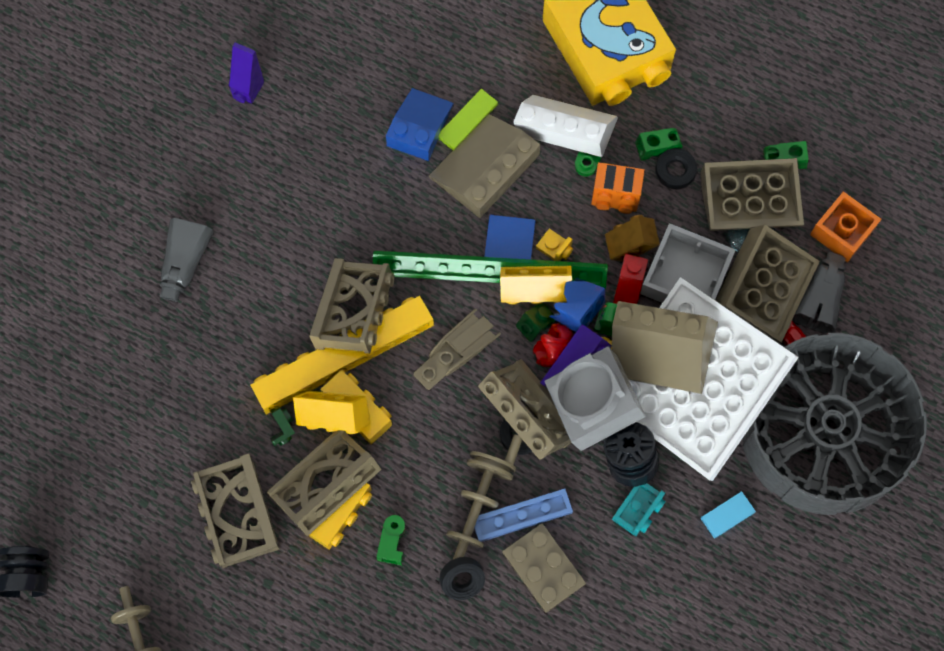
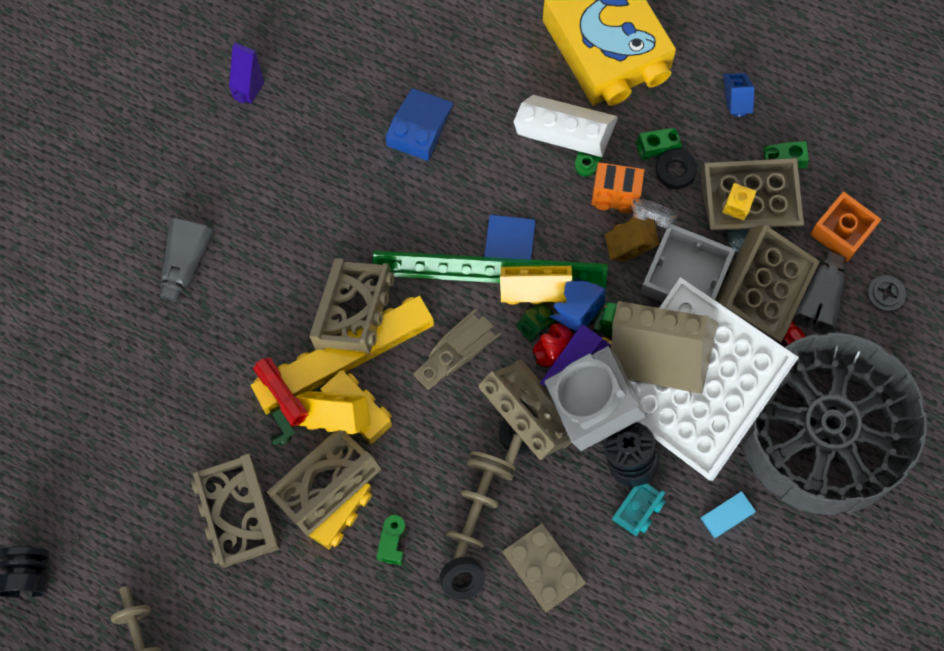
(289, 404): none -> red axle
(467, 119): lime tile -> none
(486, 164): dark tan slope -> none
(523, 515): medium blue plate -> none
(555, 246): yellow bracket -> none
(630, 279): red slope -> none
(644, 208): none -> clear tile
(739, 94): none -> blue slope
(739, 201): none -> yellow brick
(882, 283): none -> dark grey gear

